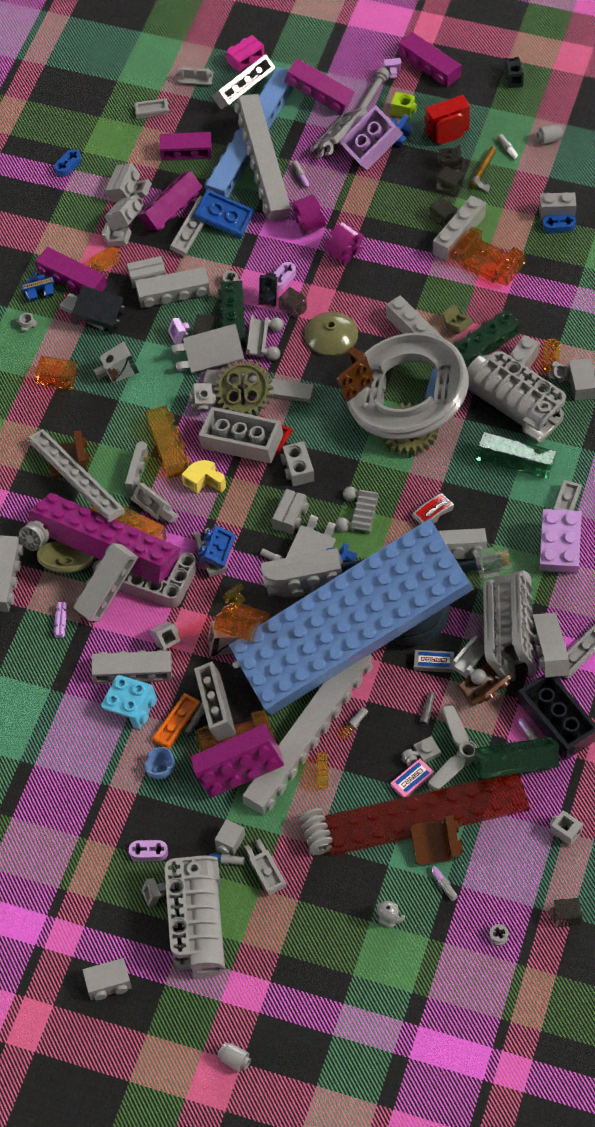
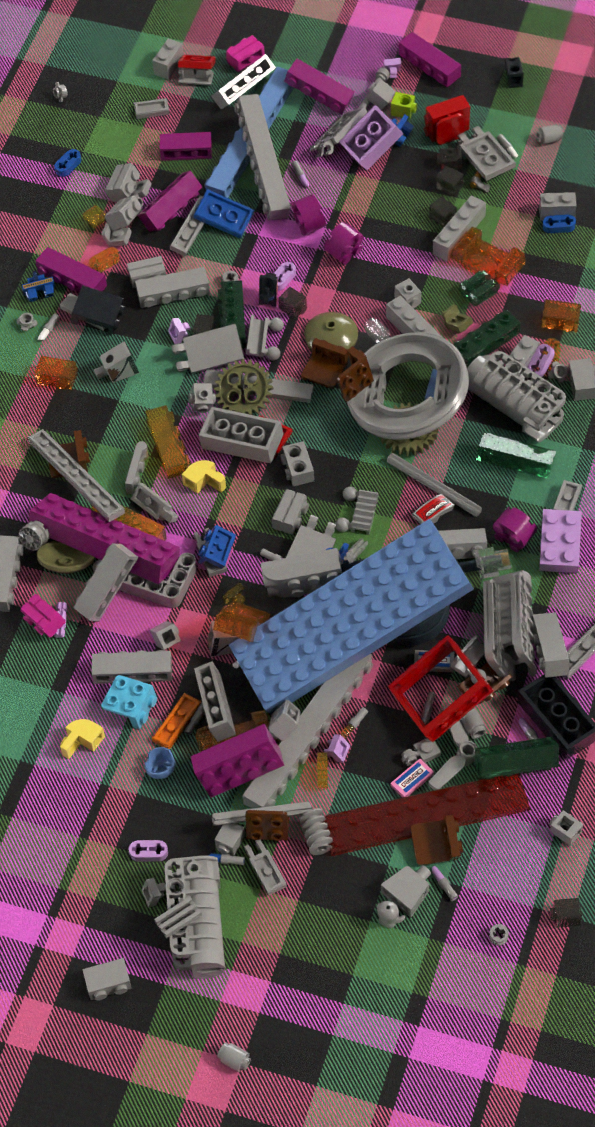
(42, 615): none -> dark pink brick
(48, 327): none -> light grey piece
(60, 91): none -> light grey plate
(81, 732): none -> light yellow brick
(94, 216): none -> clear yellow tile
(167, 58): none -> light grey brick
(193, 907): none -> light grey tile
(197, 61): none -> red tile
(239, 815): none -> light grey axle
(267, 825): none -> reddish brown bracket
(284, 720): none -> light grey brick
(325, 363): none -> reddish brown bracket
(338, 748): none -> lavender tile
(355, 550): none -> light grey axle
(376, 330): none -> clear brick
(380, 94): none -> light grey brick
(407, 888): none -> light grey torso
(409, 292): none -> light grey brick
(434, 484): none -> light grey axle
(458, 708): none -> red window
(473, 724): none -> light grey brick
(479, 287): none -> clear green brick
(485, 154): none -> light grey tile
(514, 528): none -> magenta brick
(540, 360): none -> lavender beam
(561, 315): none -> clear orange brick

